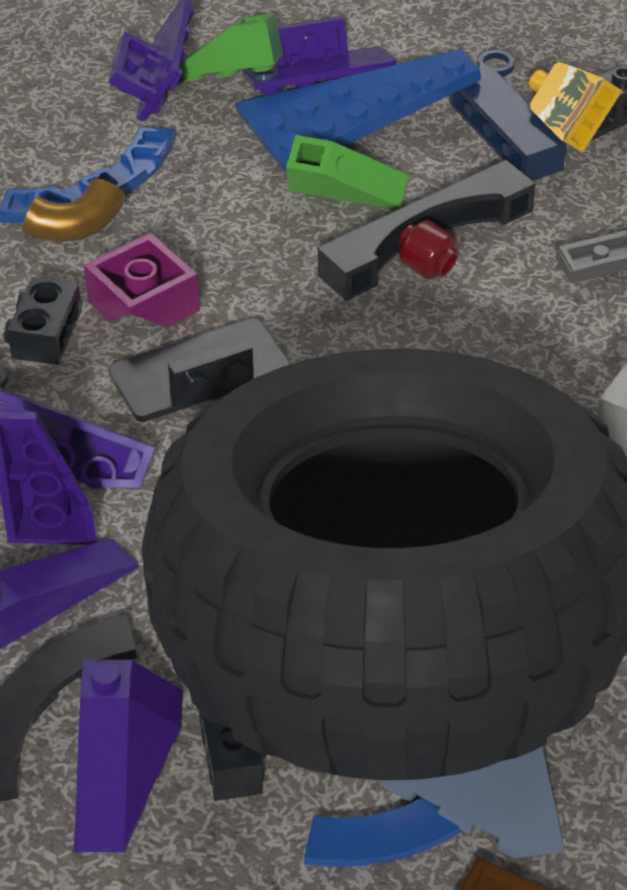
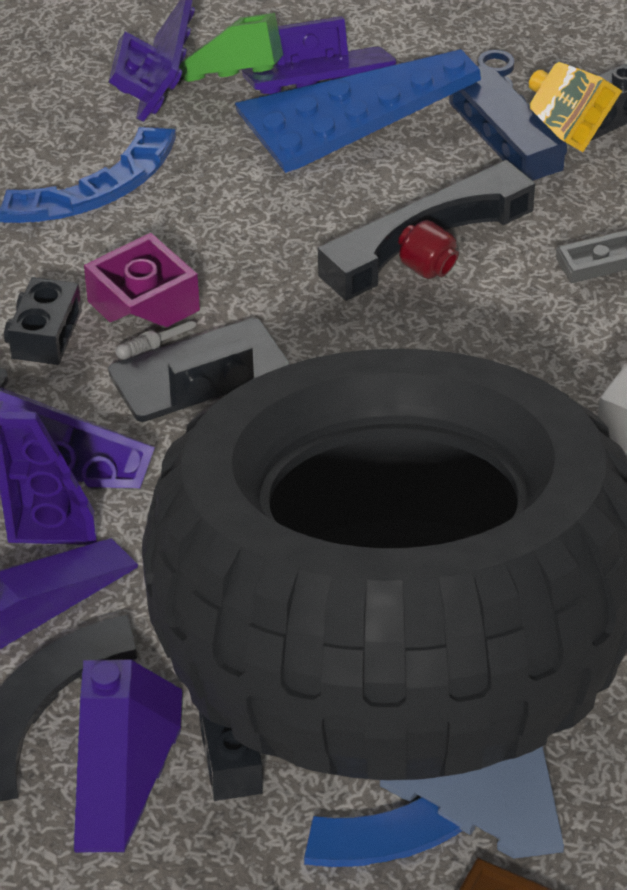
(77, 218): pearl gold cylinder -> none
(150, 341): none -> light grey piece
(343, 174): bright green slope -> none

